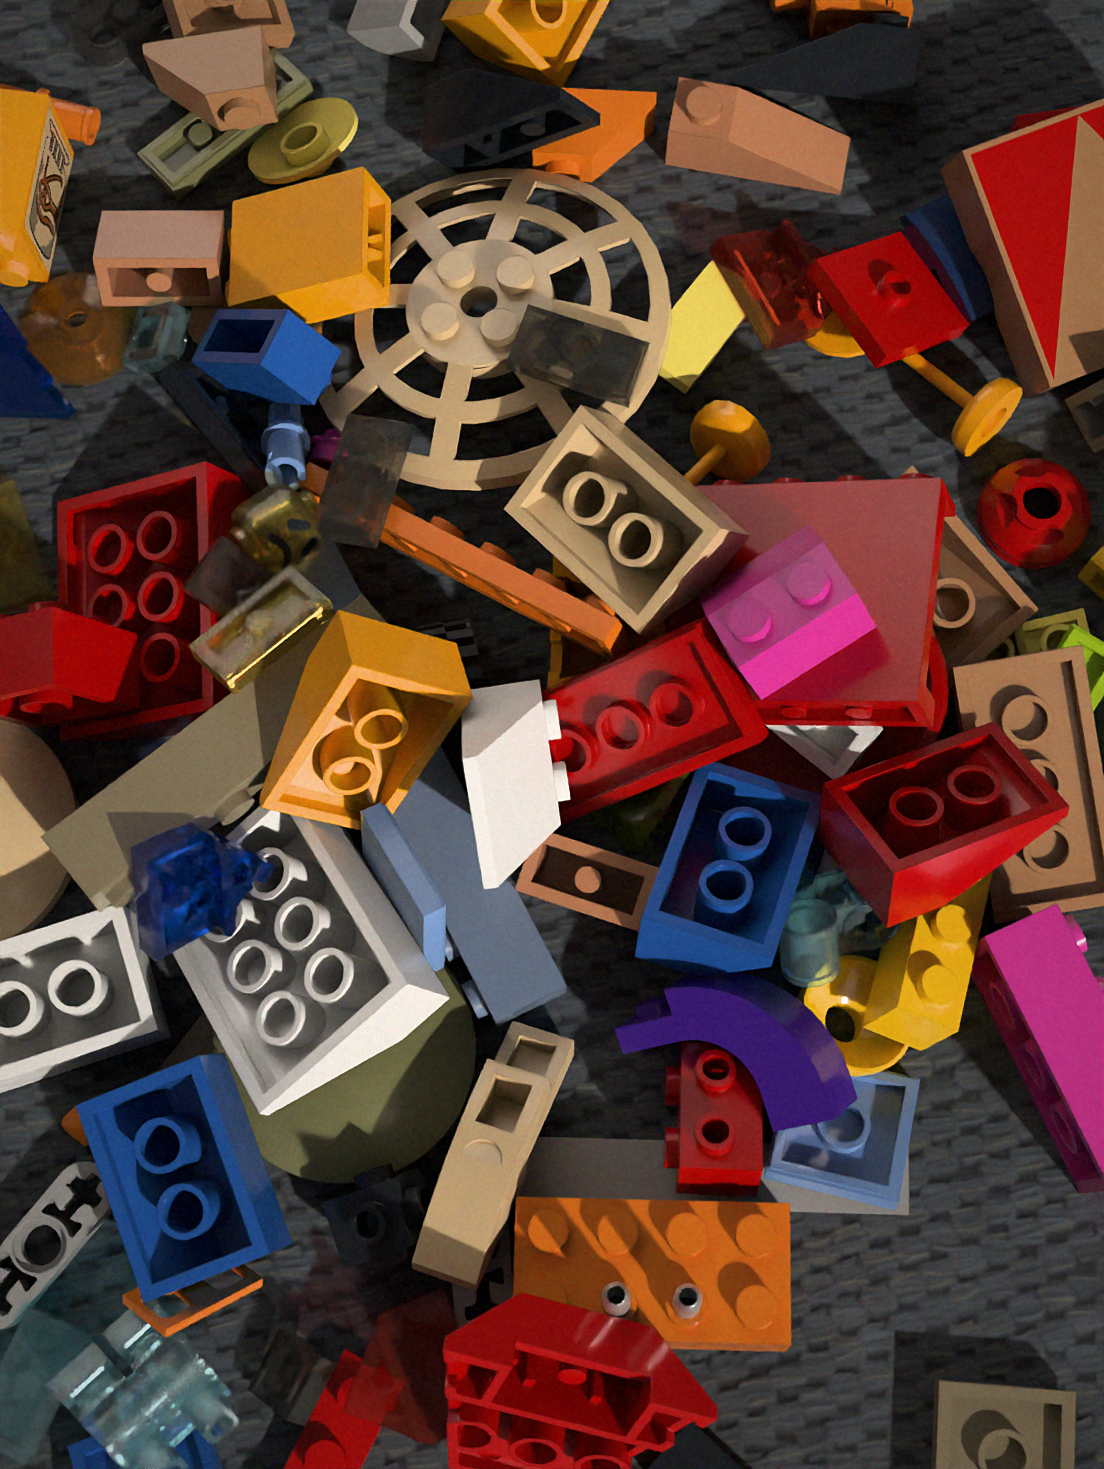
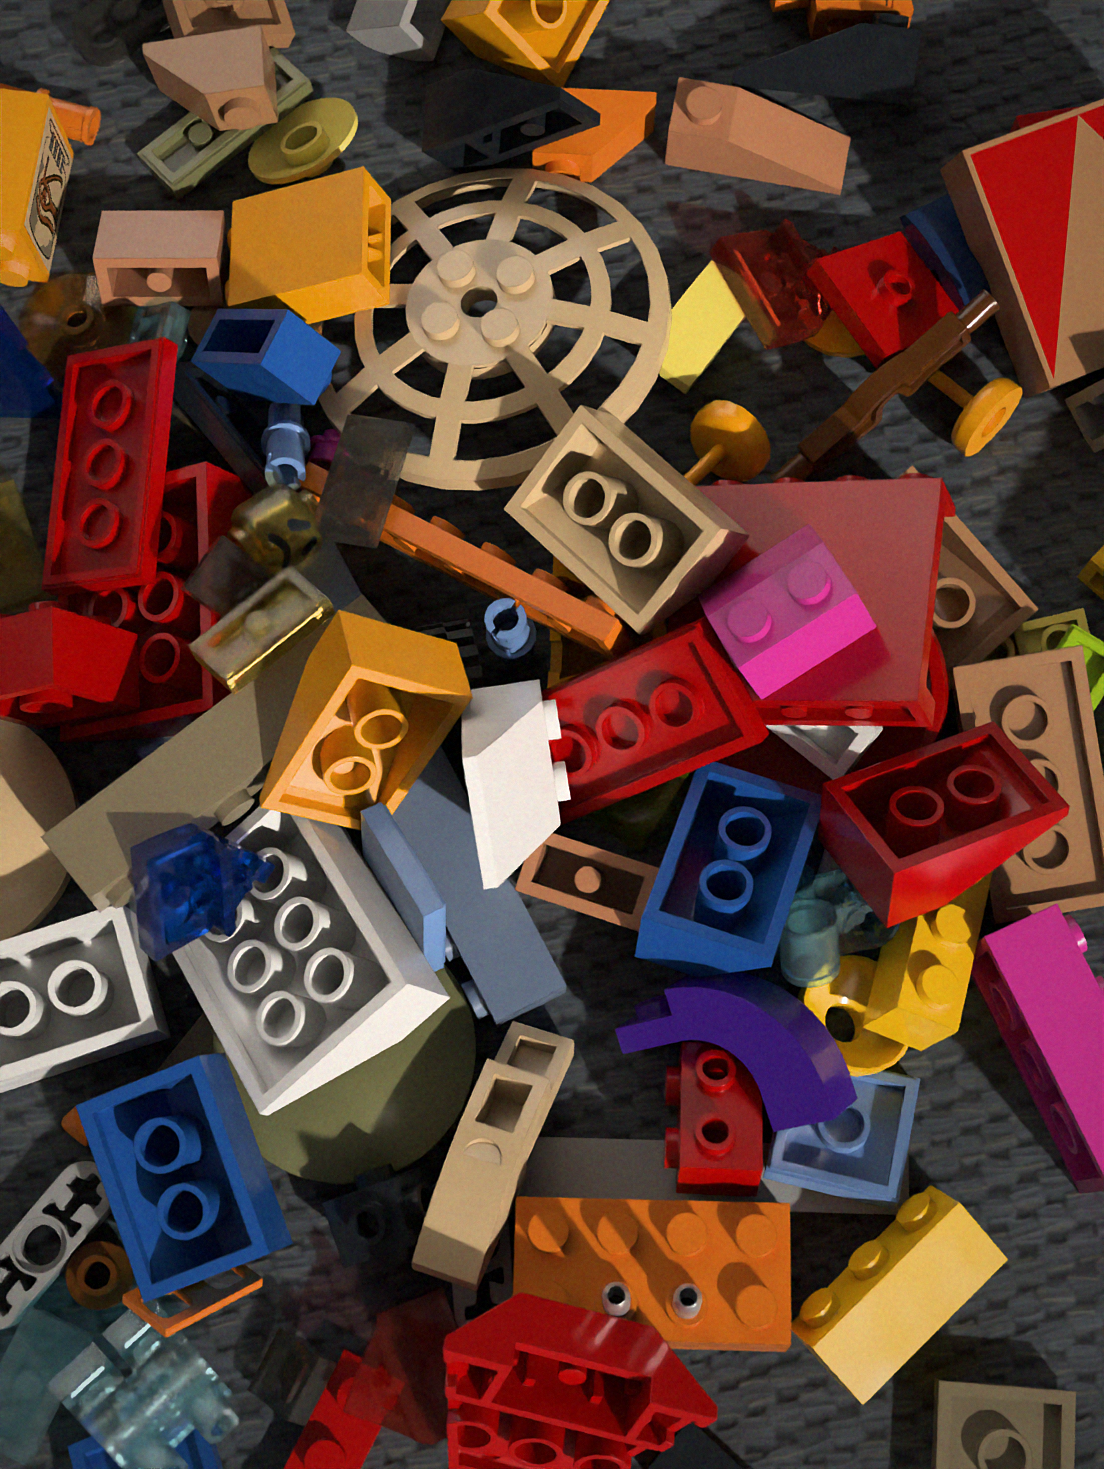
(110, 468): none -> red tile
(120, 1279): none -> reddish brown plate
(509, 631): none -> medium blue axle
(578, 355): clear smoke plate -> none
(897, 1292): none -> yellow brick
(899, 375): none -> reddish brown piece
(1018, 535): red piece -> none

